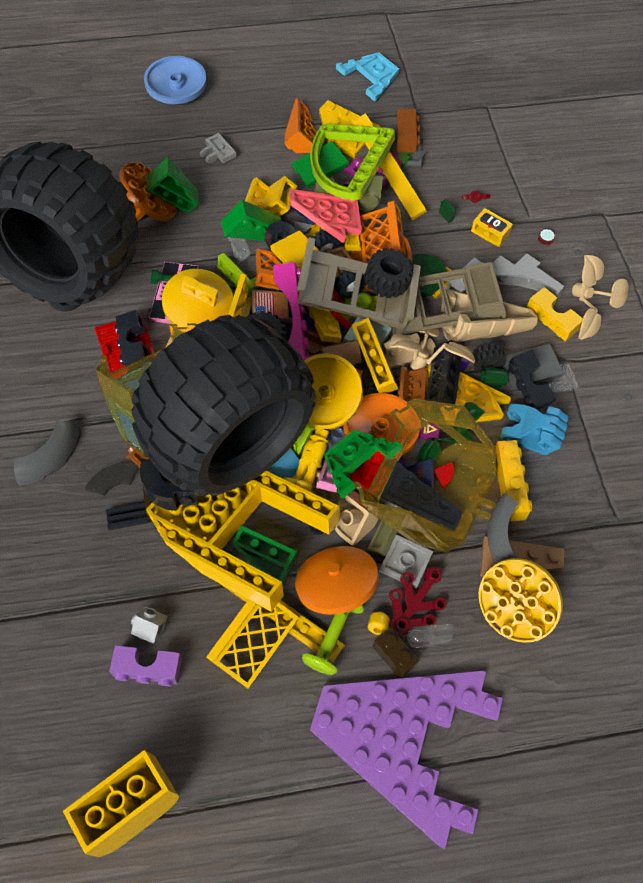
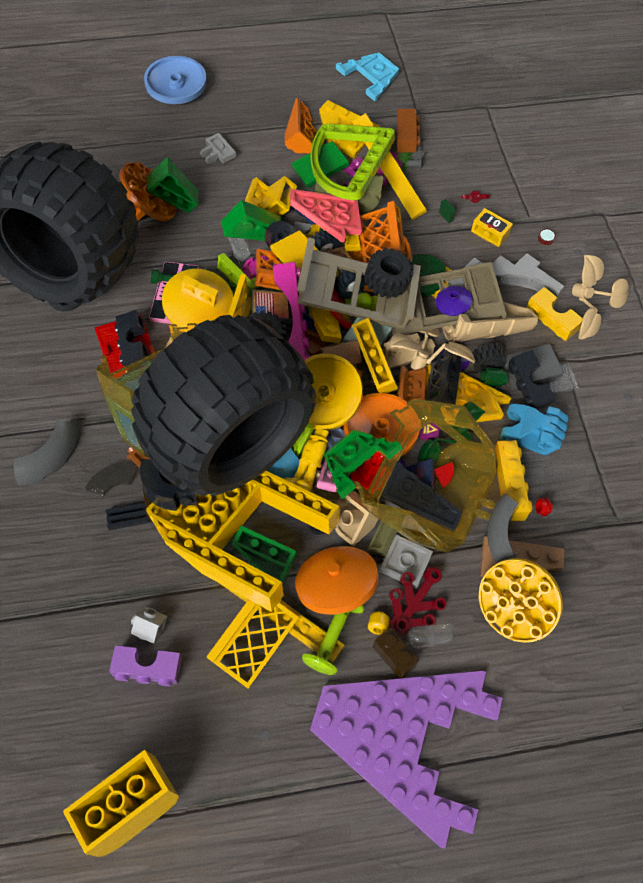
(249, 267): none -> dark pink tile
(454, 306): none -> dark purple dish
(543, 506): none -> red plate

